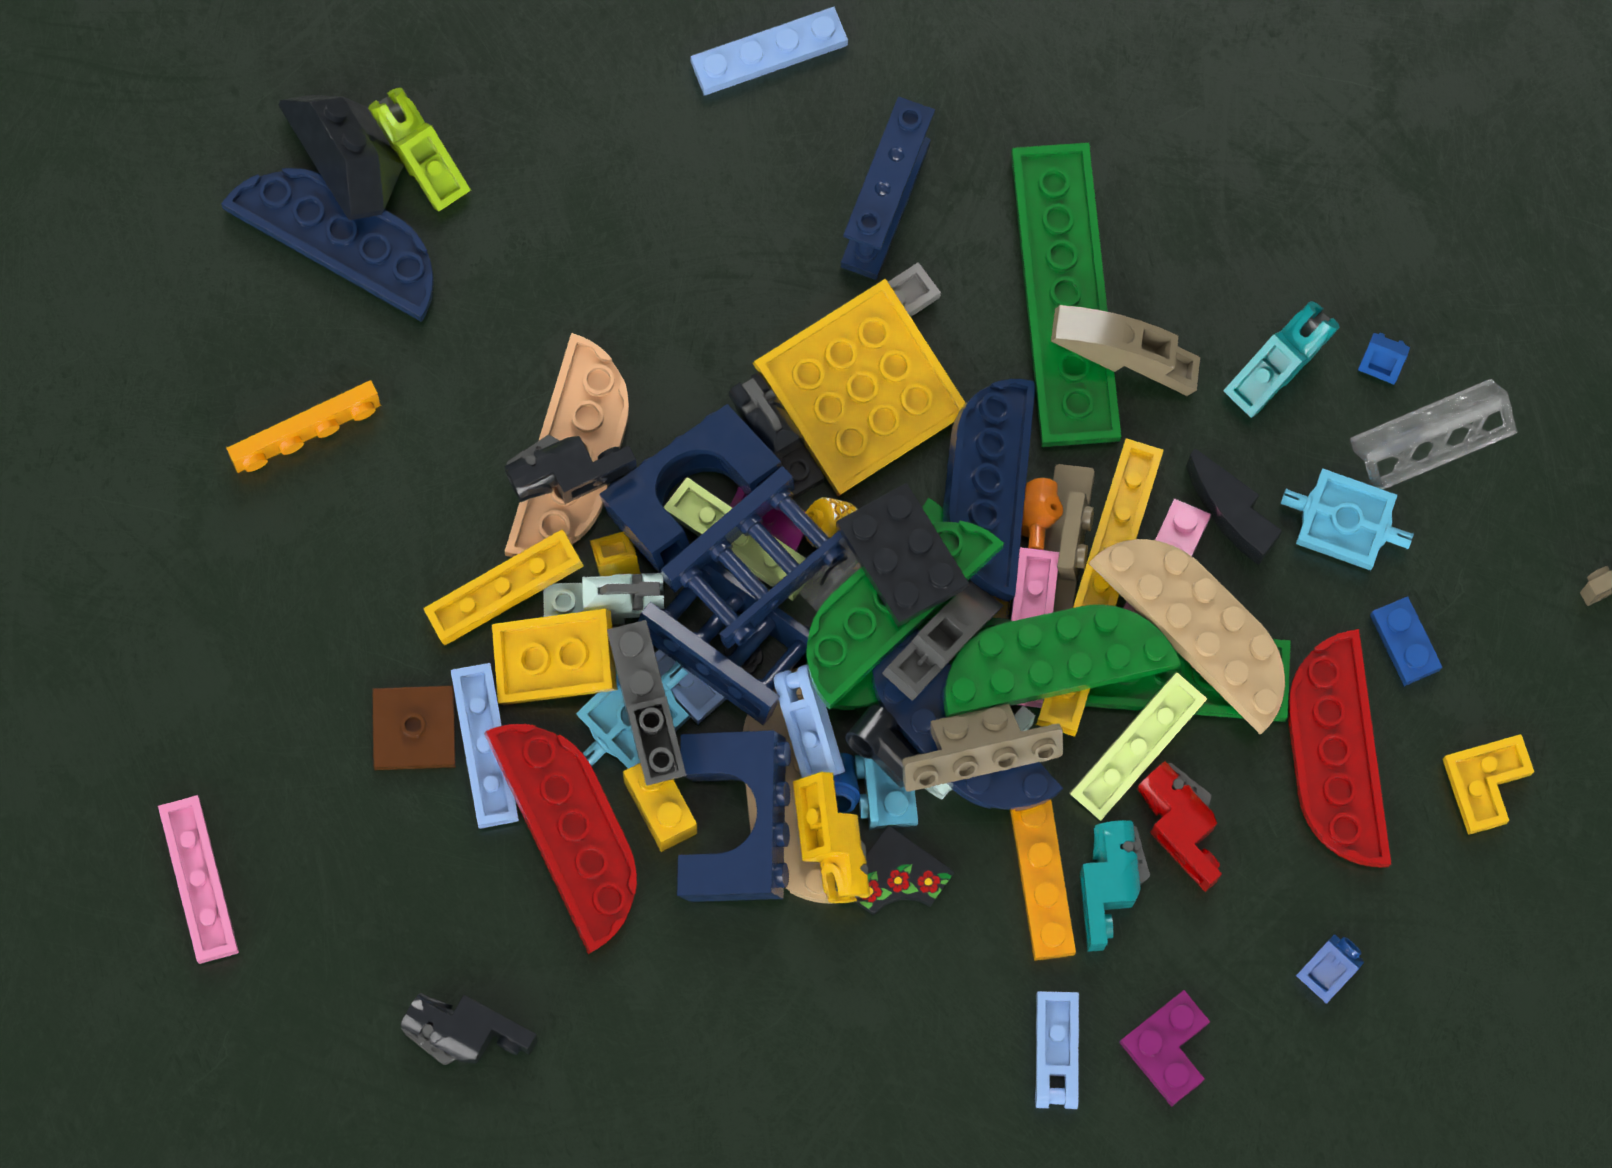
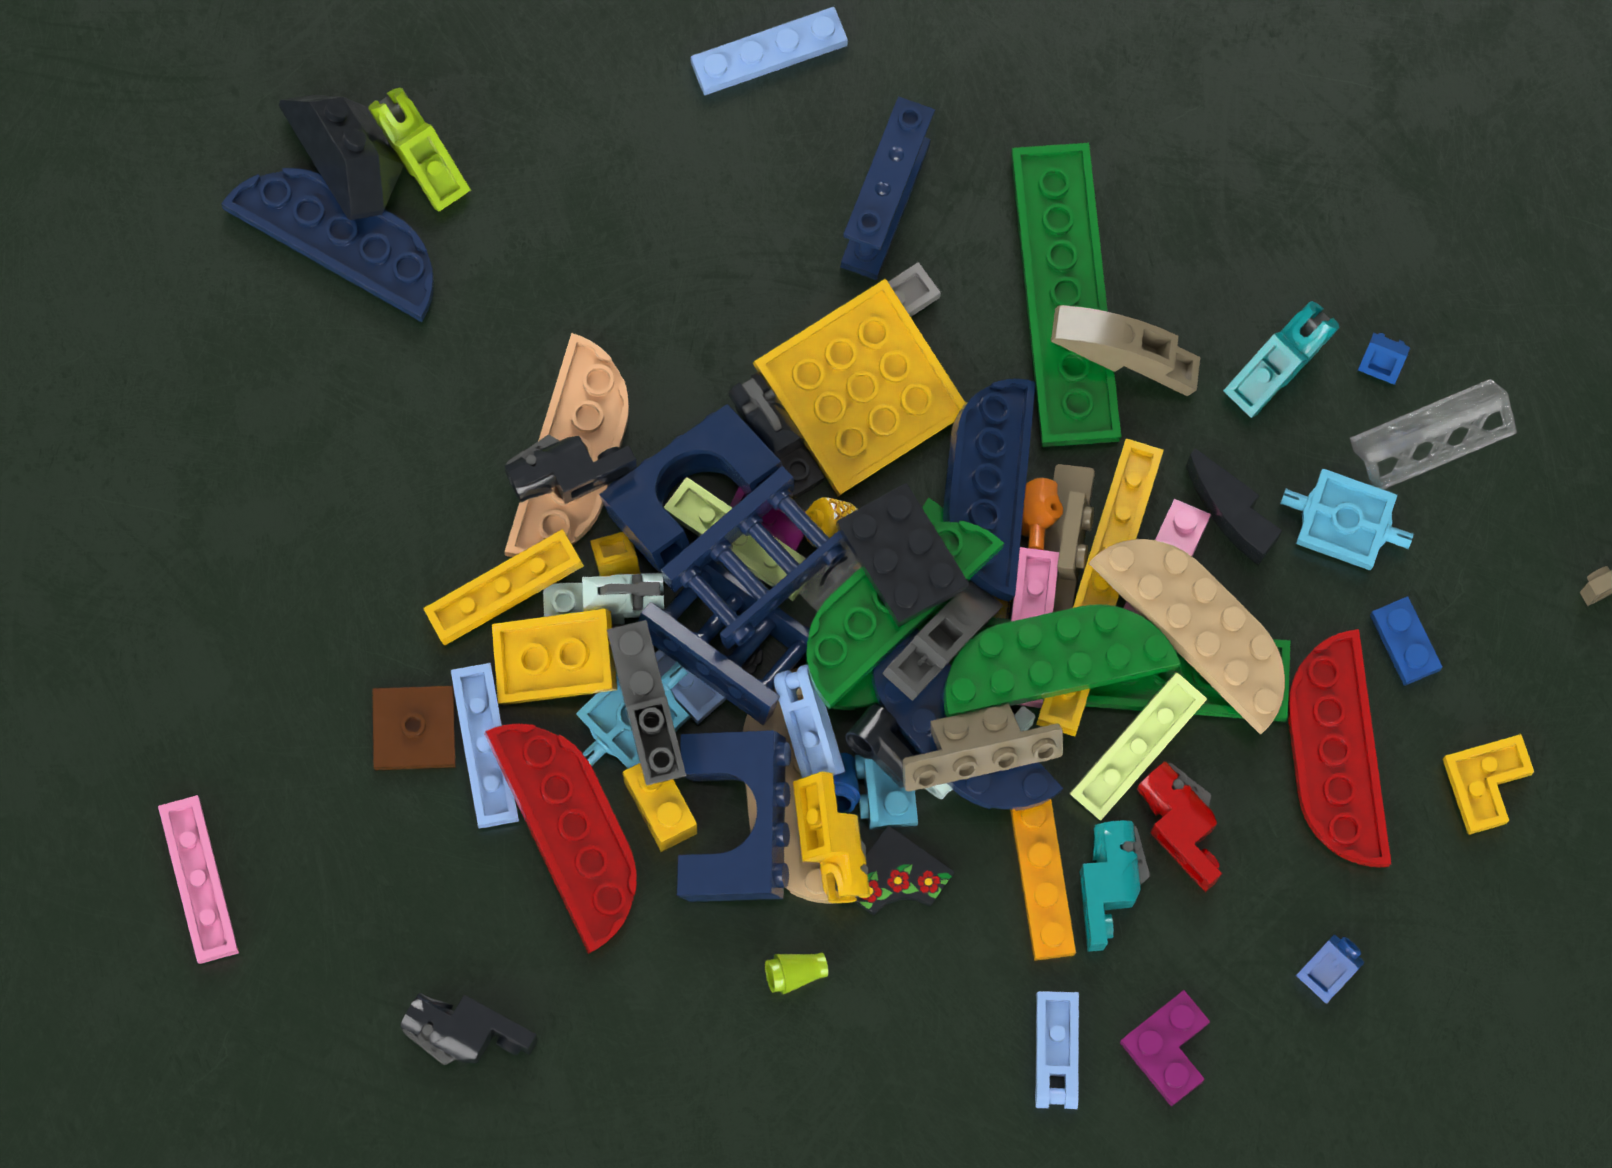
(317, 421): light orange plate -> none
(792, 971): none -> lime cone

